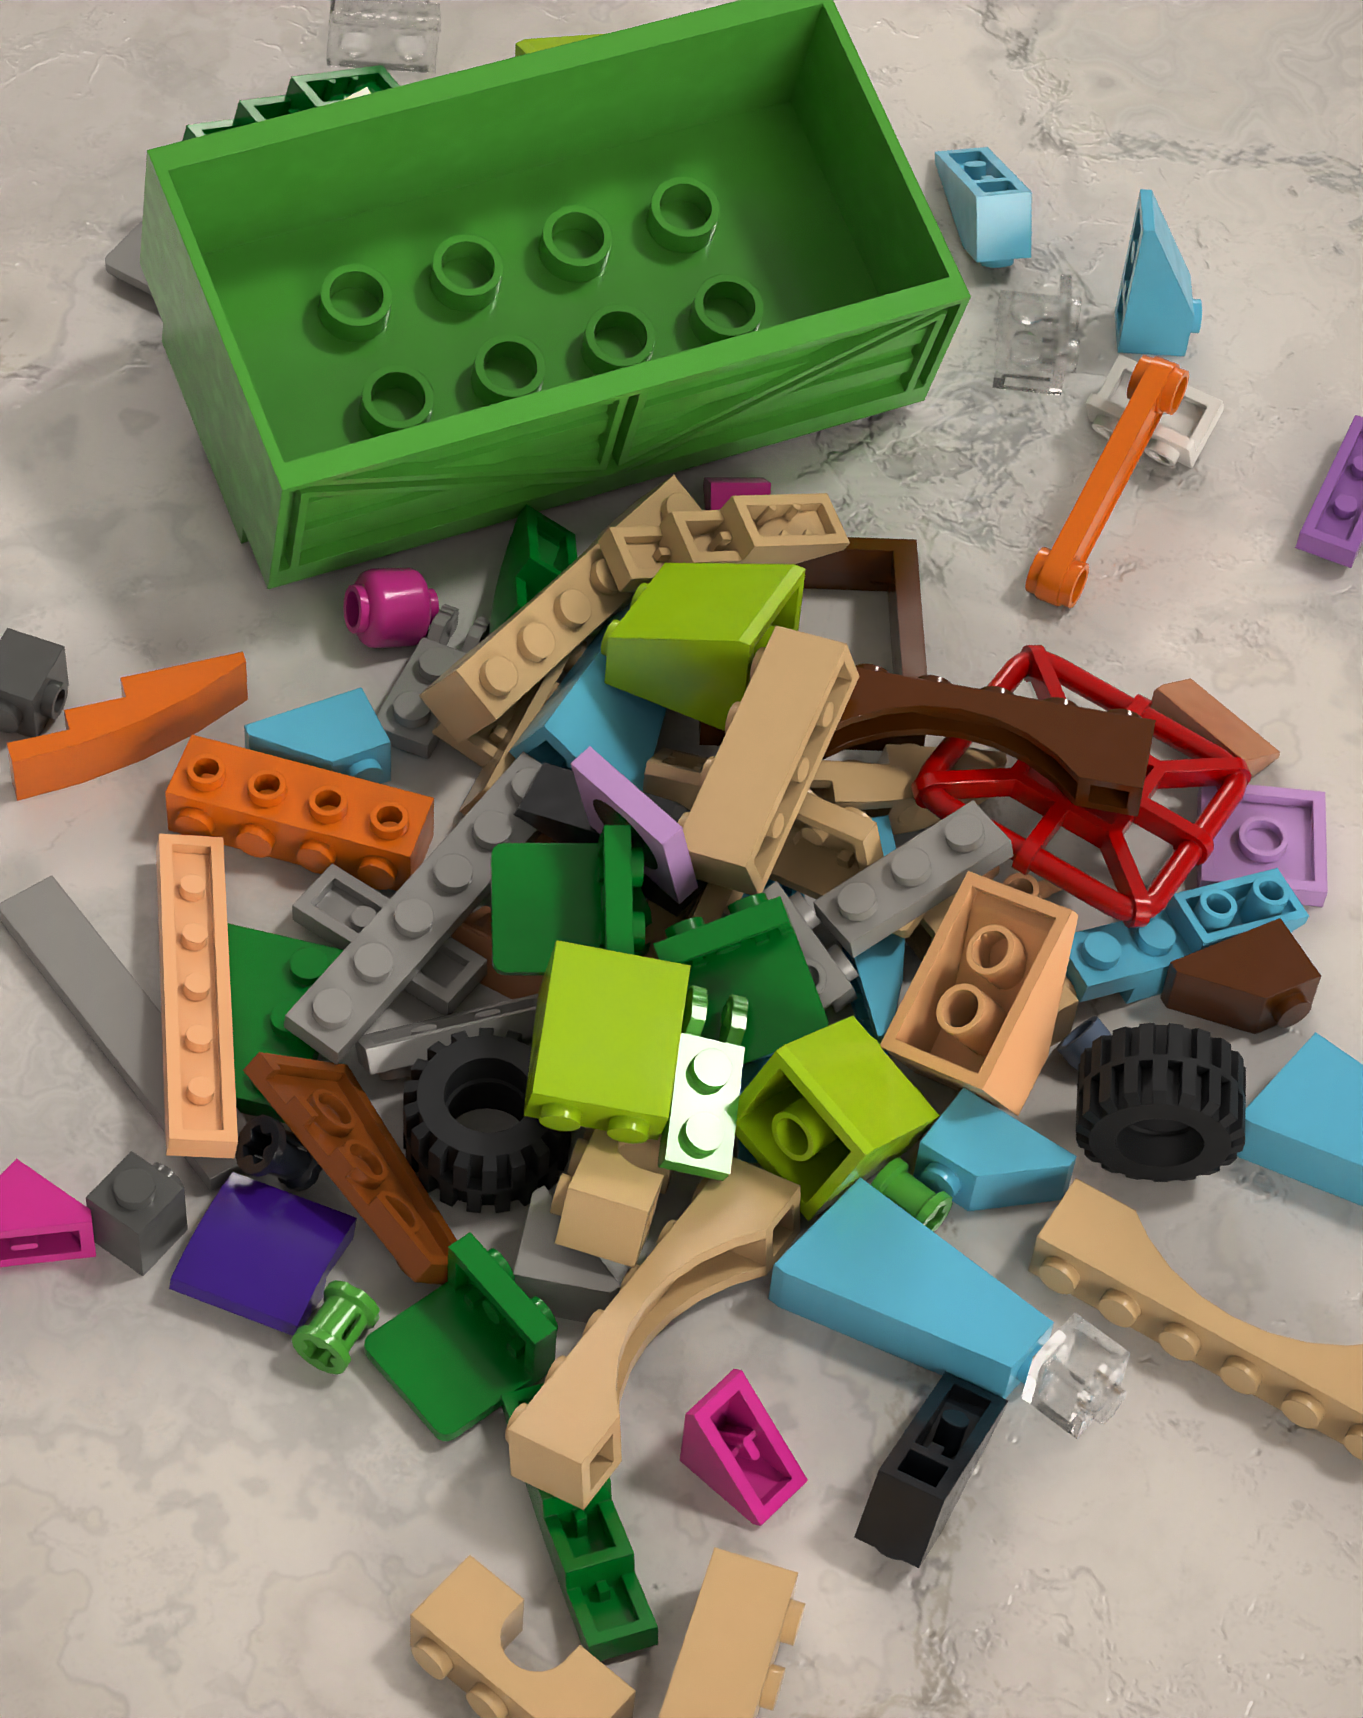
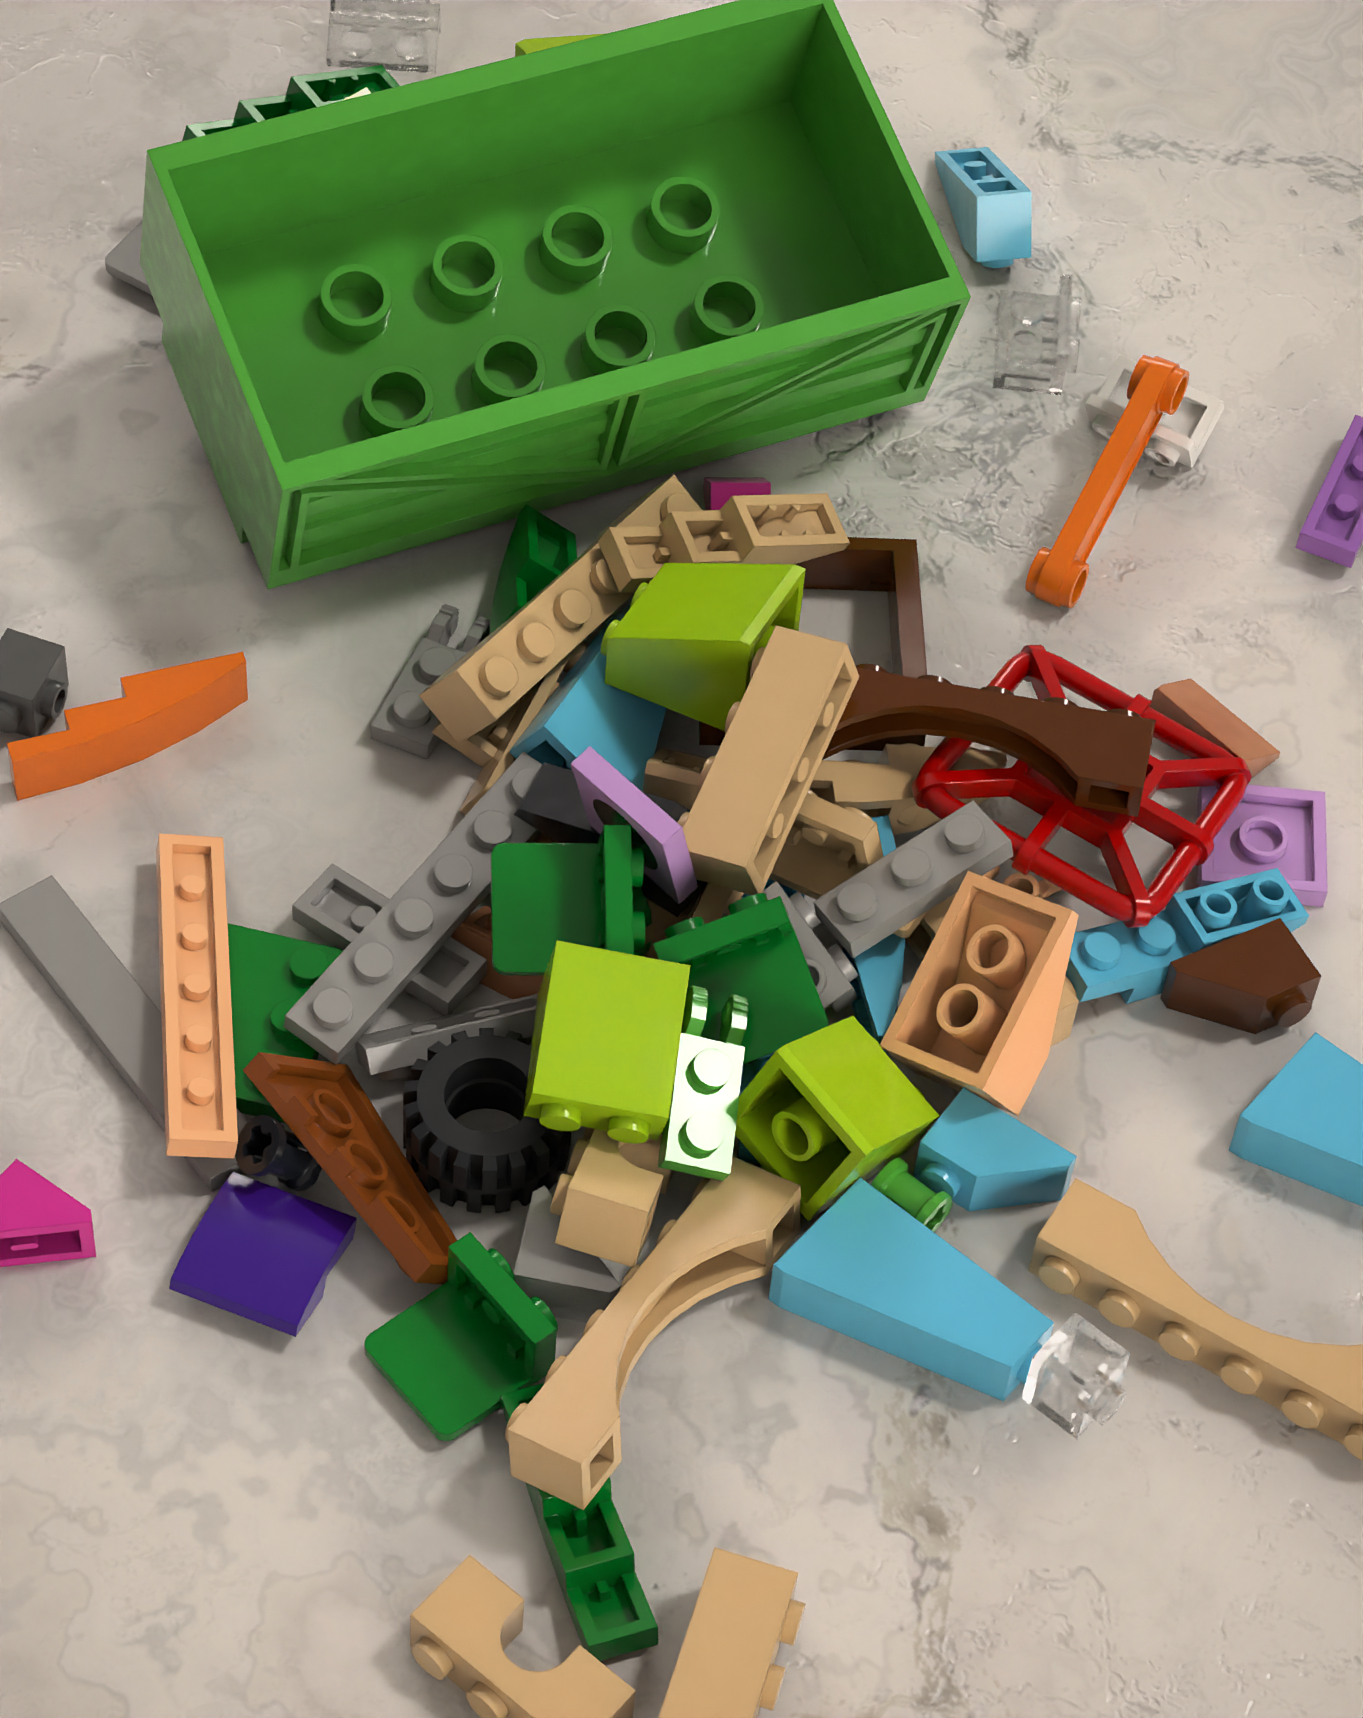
(138, 1212): dark grey brick -> none
(299, 813): orange brick -> none
(328, 734): medium azure slope -> none
(336, 1327): bright green bush -> none
(390, 607): dark pink head -> none
(740, 1450): dark pink slope -> none
(929, 1470): black slope -> none
(1080, 1038): sand blue hinge -> none
(1155, 289): medium azure slope -> none
(1161, 1102): black tyre -> none

